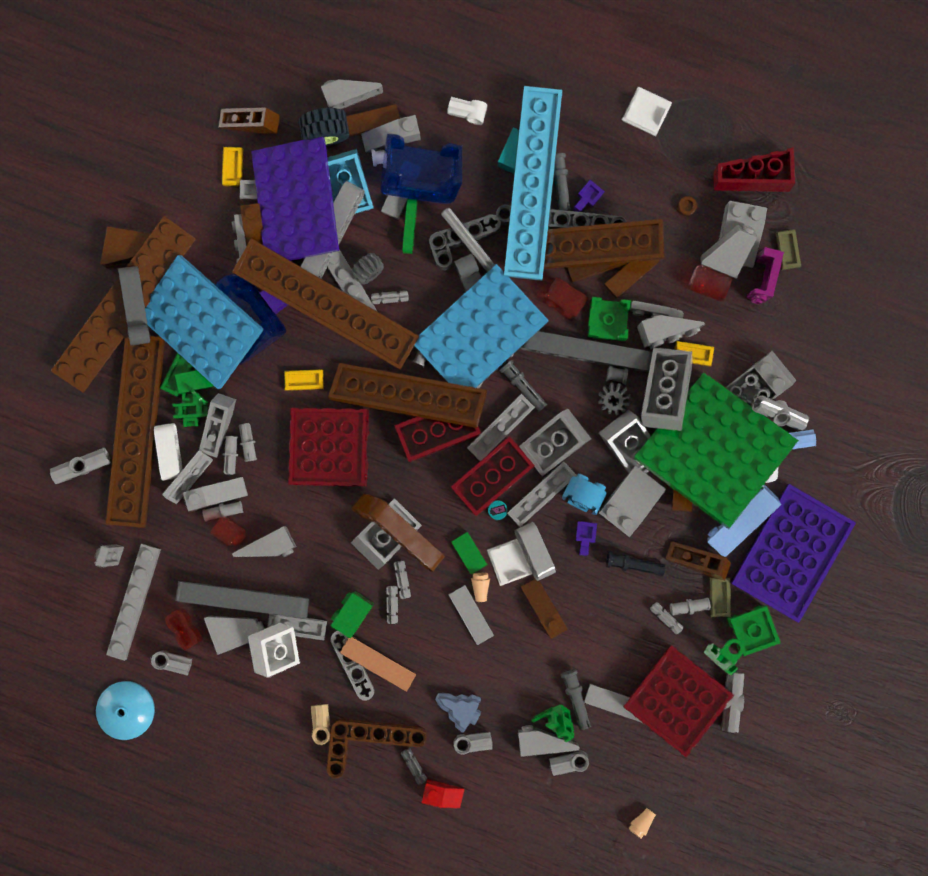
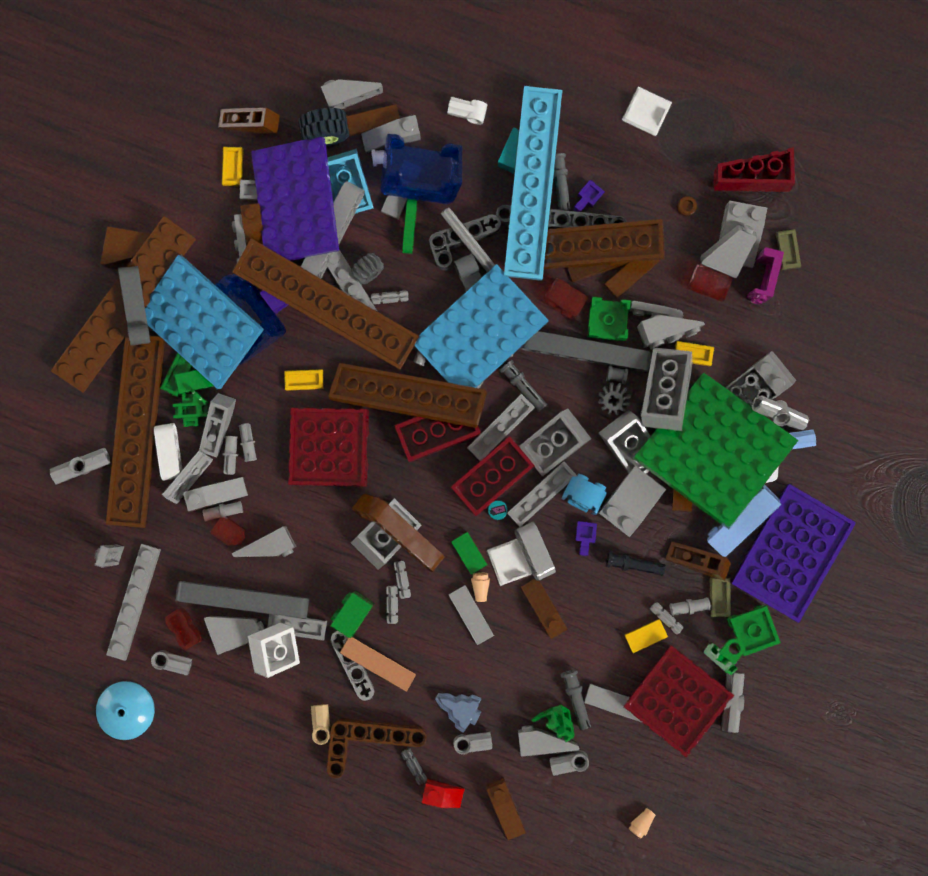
(505, 809): none -> reddish brown slope
(646, 635): none -> yellow tile

